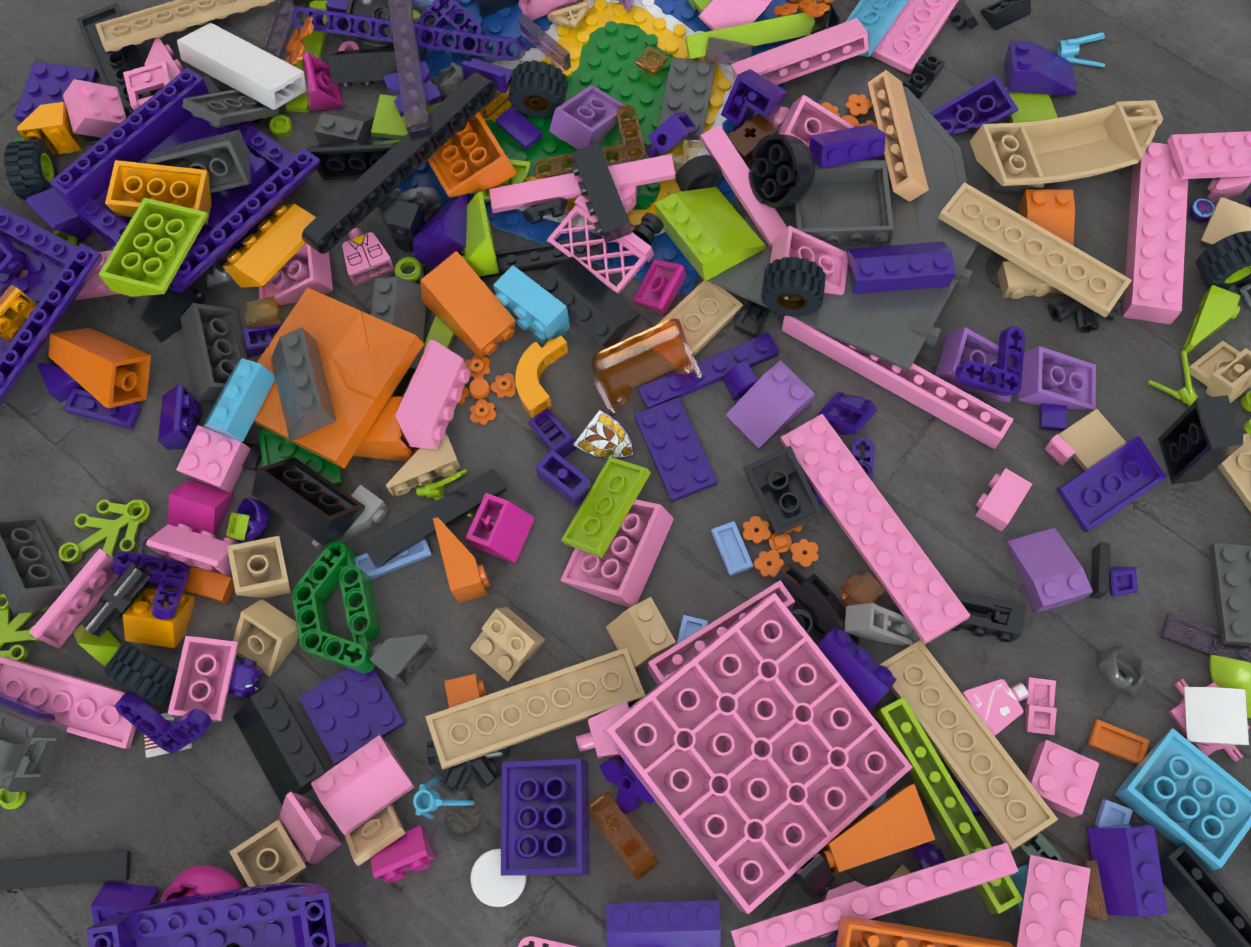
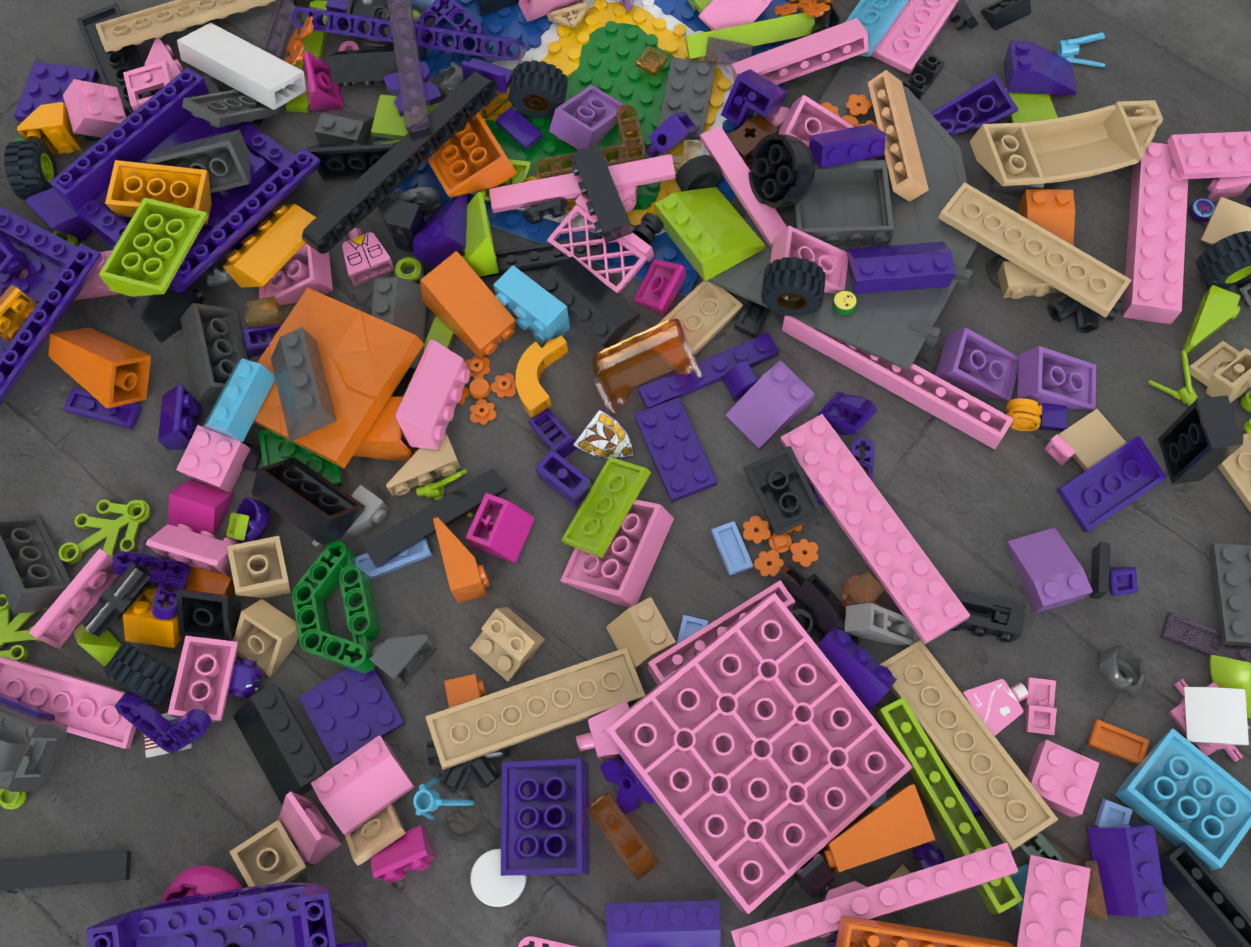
(58, 381): dark purple slope -> none
(121, 898): dark purple panel -> none
(207, 615): none -> black slope
(280, 126): lime tile -> none
(545, 43): clear purple tile -> none
(844, 302): none -> tile
(1003, 372): dark purple beam -> none
(1003, 499): bright pink brick -> none
(1025, 414): none -> light orange wheel

